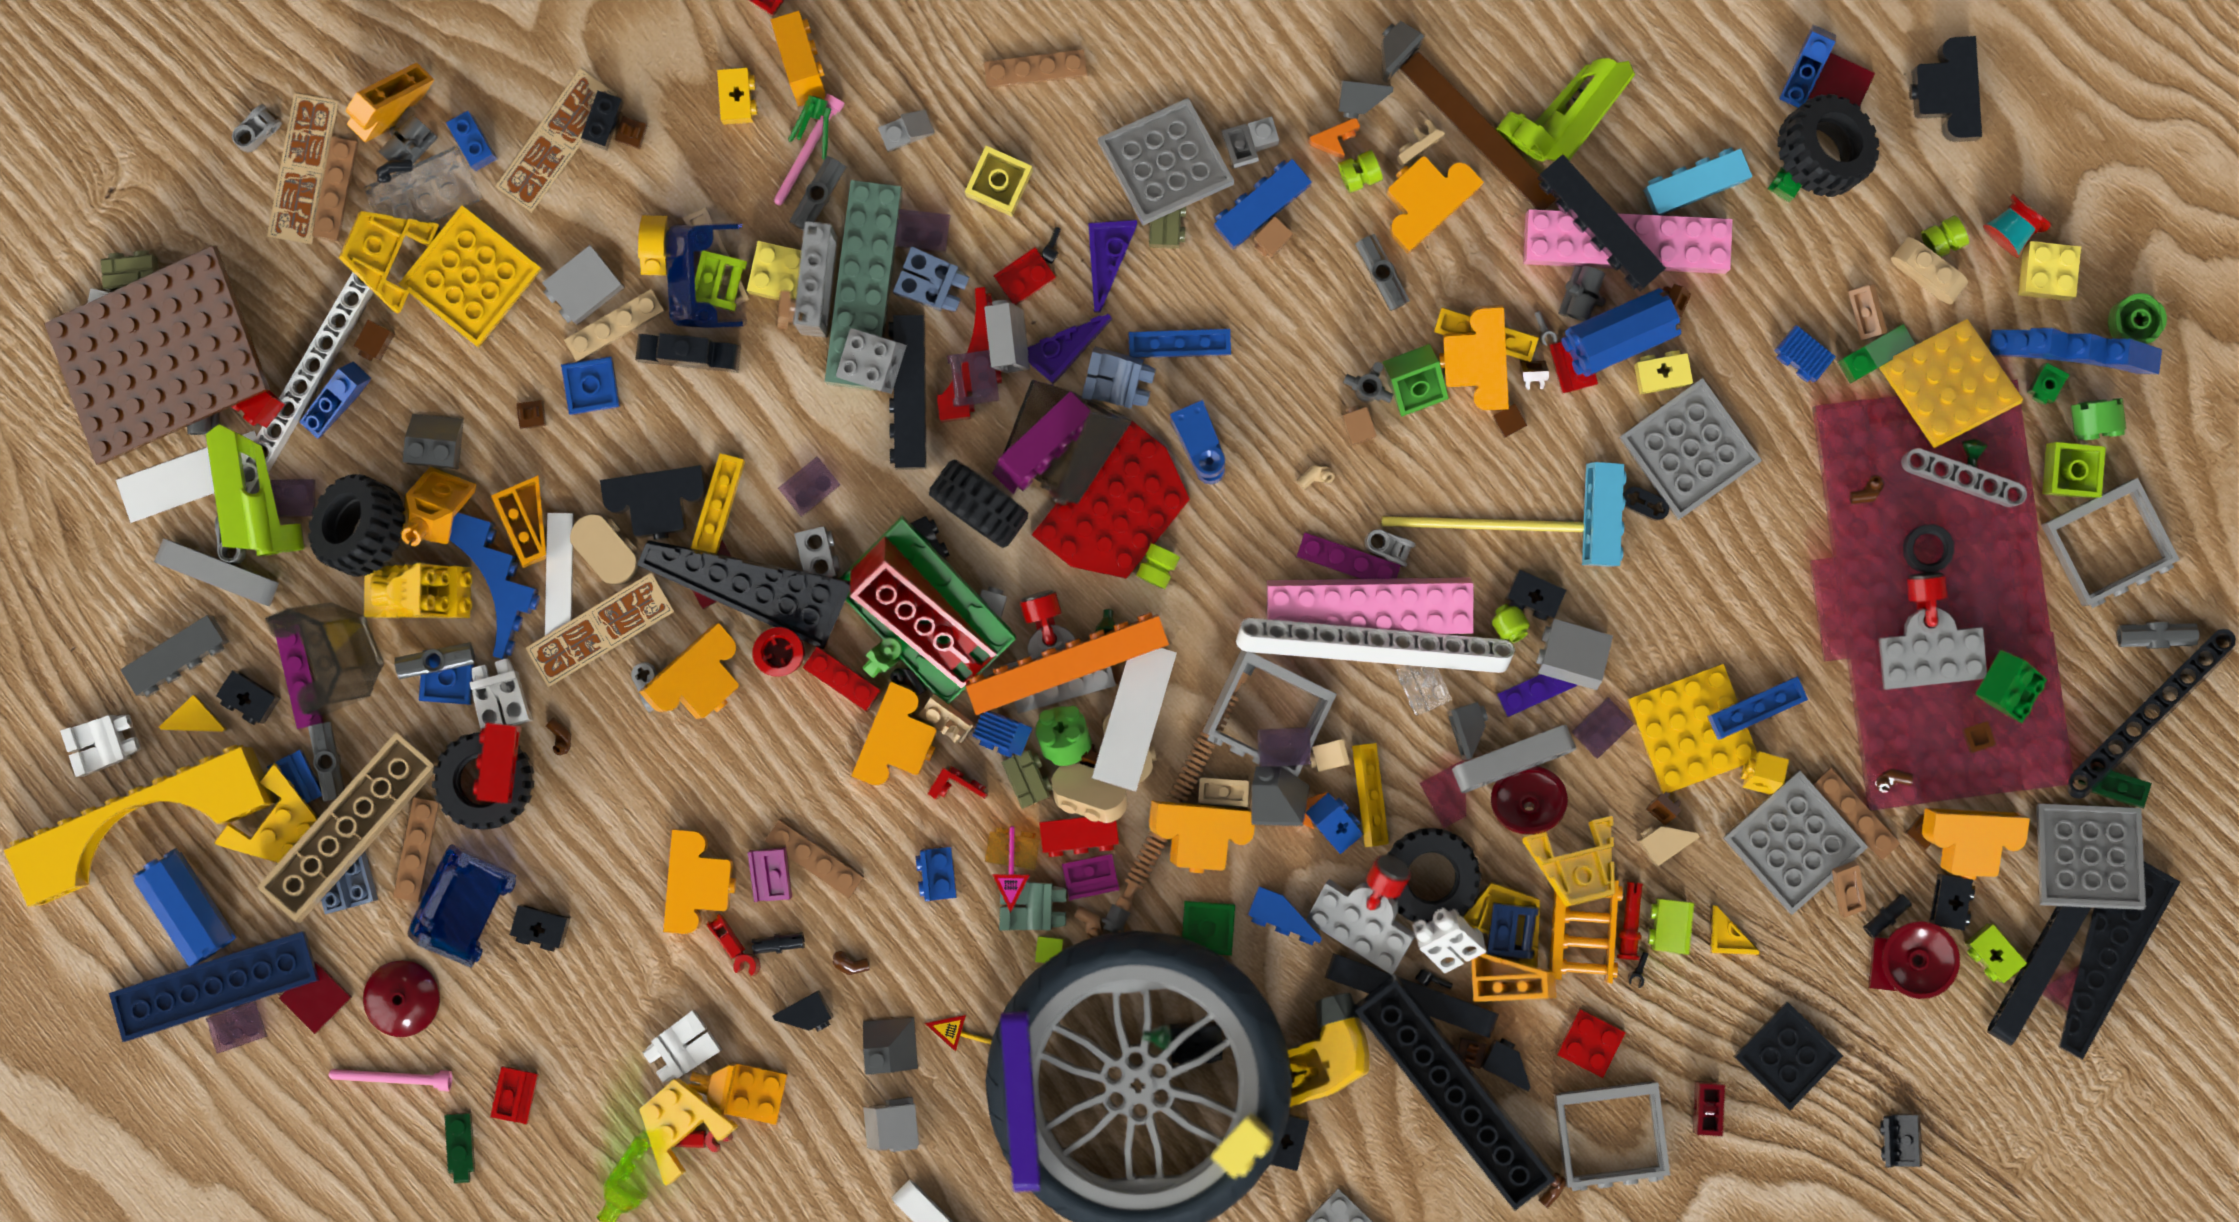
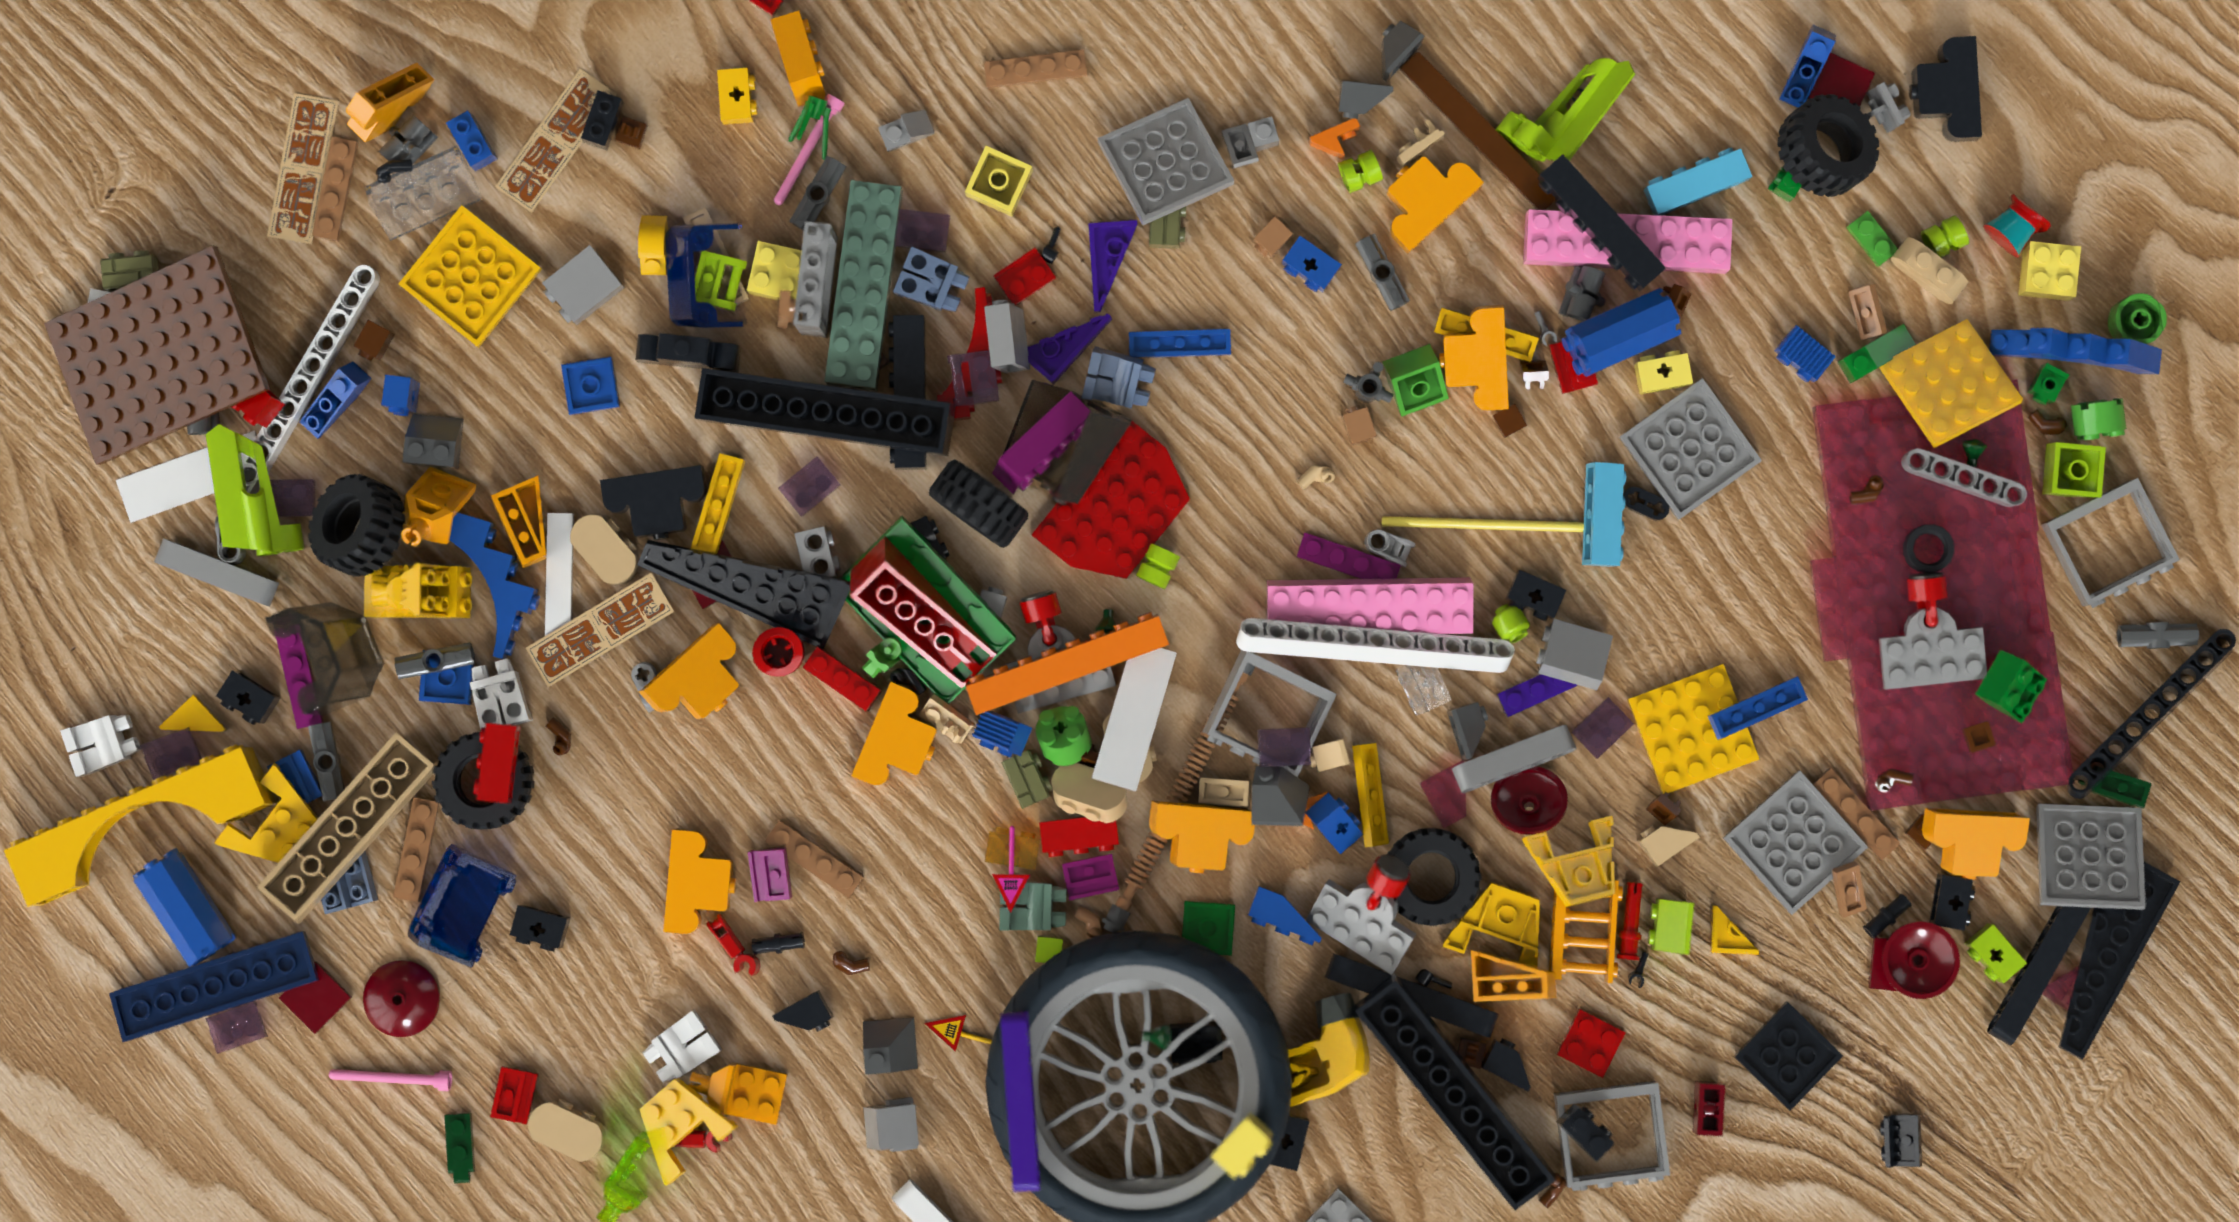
(171, 753): none -> plate
(174, 656): dark grey brick -> none
(257, 129): light grey piece -> none
(373, 248): yellow wing -> none
(400, 395): none -> blue brick
(531, 414): reddish brown tile -> none
(567, 1130): none -> tan brick
(614, 325): tan plate -> none
(825, 412): none -> black brick
(871, 361): light grey bracket -> none
(936, 873): blue bracket -> none
(942, 786): red bracket -> none
(1199, 442): blue piece -> none
(1262, 204): blue brick -> none
(1304, 251): none -> blue brick
(1448, 937): white hips -> none
(1504, 928): dark blue plate -> none
(1583, 1130): none -> black brick
(1764, 773): yellow brick -> none
(1872, 238): none -> bright green plate
(1885, 108): none -> light grey hips
(2047, 426): none -> reddish brown arm

